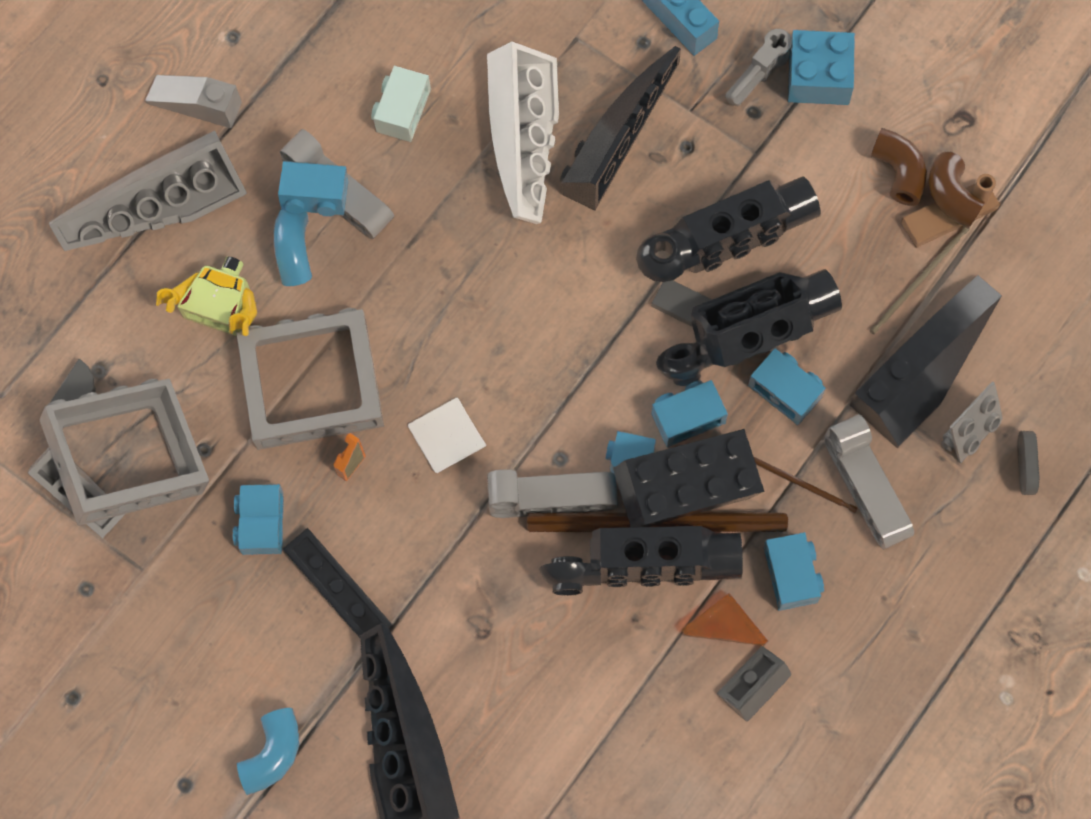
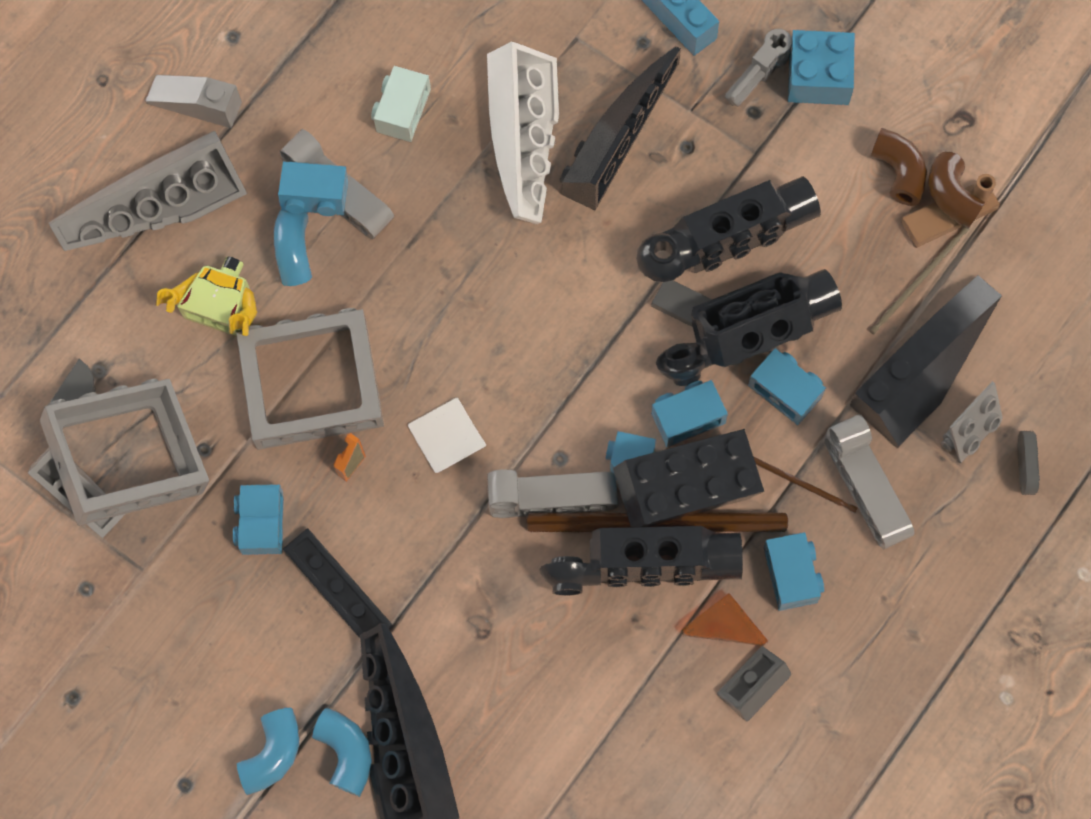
(351, 750): none -> dark azure cylinder

